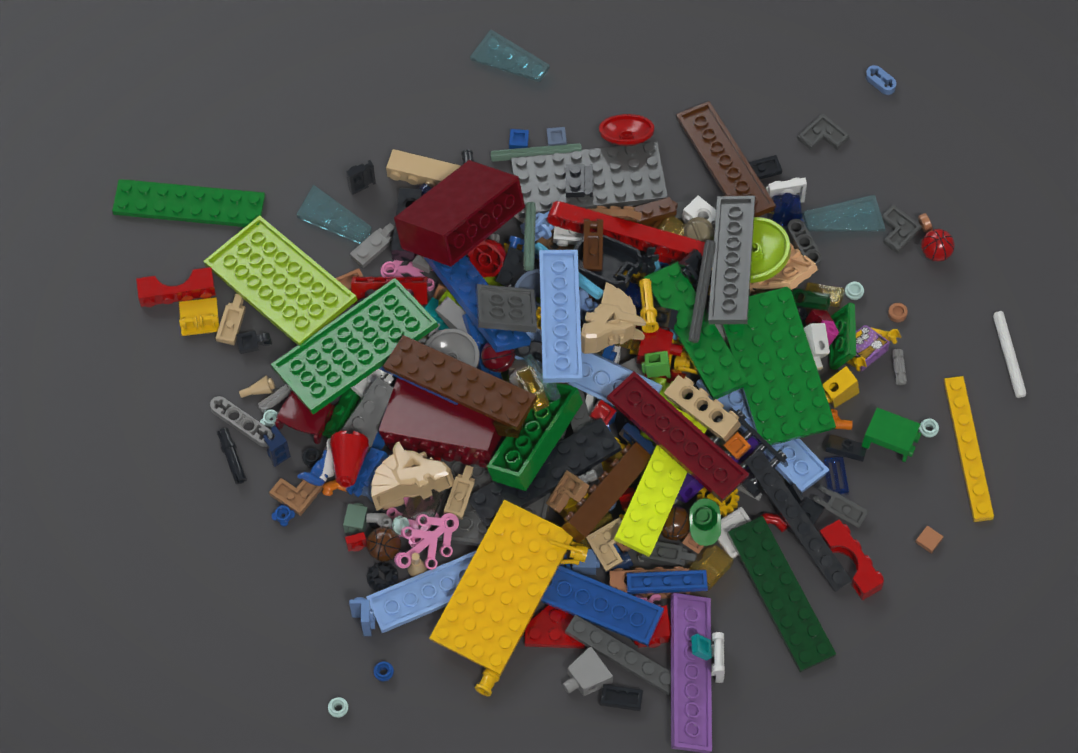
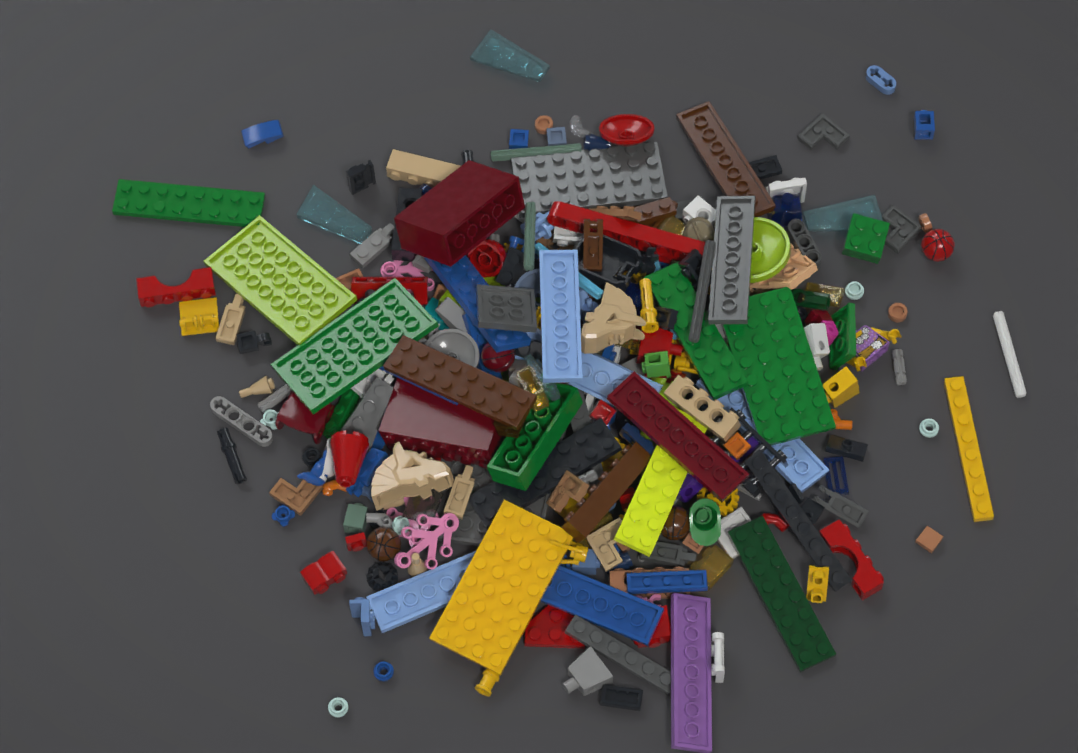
(262, 132): none -> blue slope
(278, 447): dark blue hinge -> none
(324, 573): none -> red brick
(542, 123): none -> nougat tile
(576, 127): none -> clear arm
(579, 180): plate -> none
(595, 142): none -> dark blue cone
(701, 647): teal plate -> none
(817, 584): none -> yellow hips
(865, 238): none -> green brick
(892, 433): green panel -> none
(924, 125): none -> blue brick

